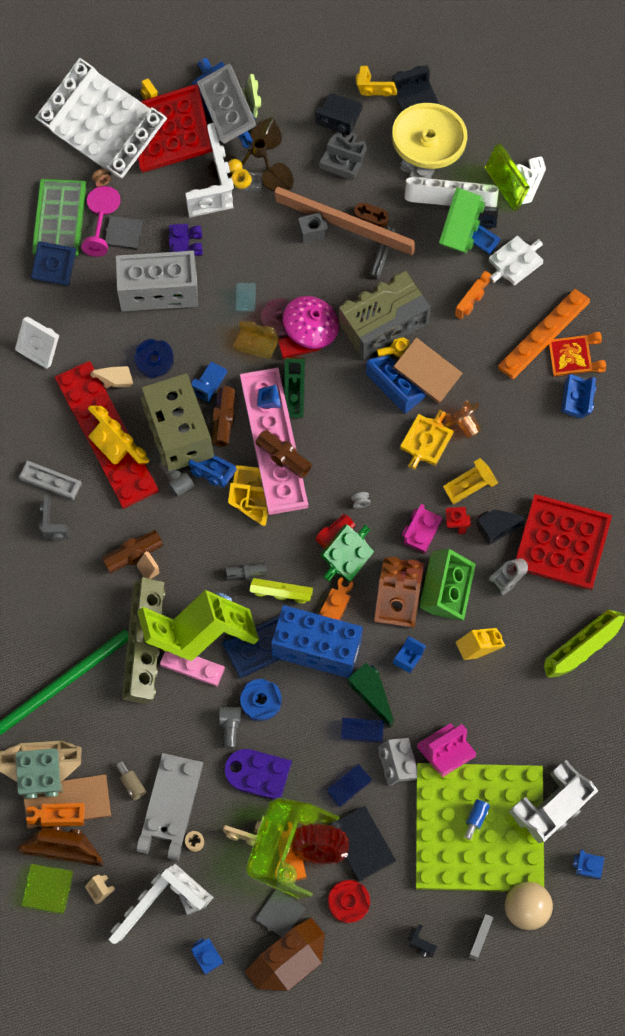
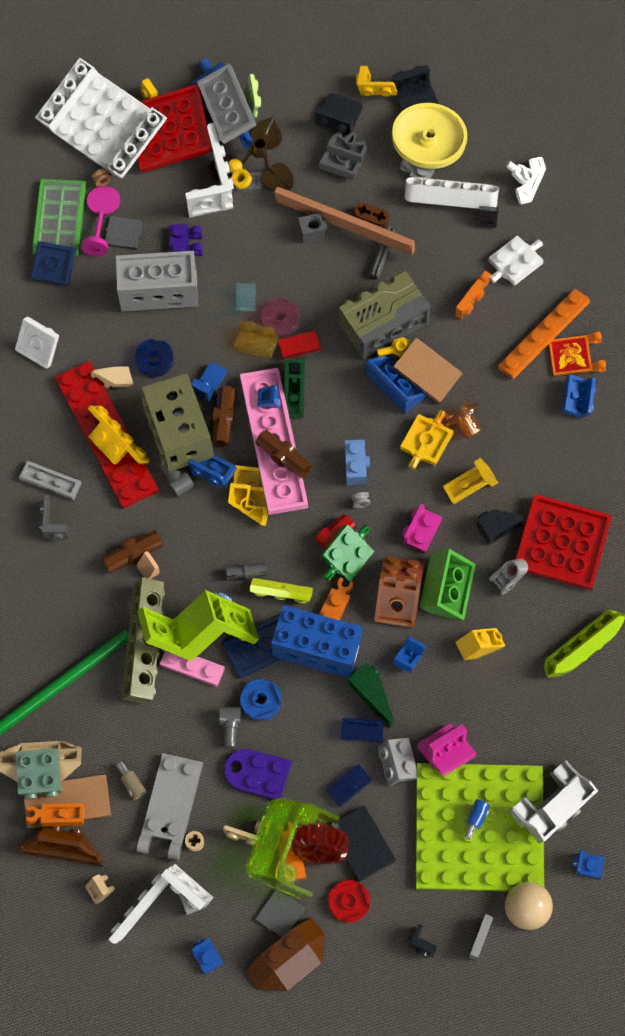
(47, 888): clear neon green tile -> none
(310, 330): dark pink dish -> none
(356, 462): none -> medium blue brick
(457, 518): red bracket -> none
(462, 220): bright green slope -> none
(485, 240): blue tile -> none
(507, 177): clear neon green tile -> none

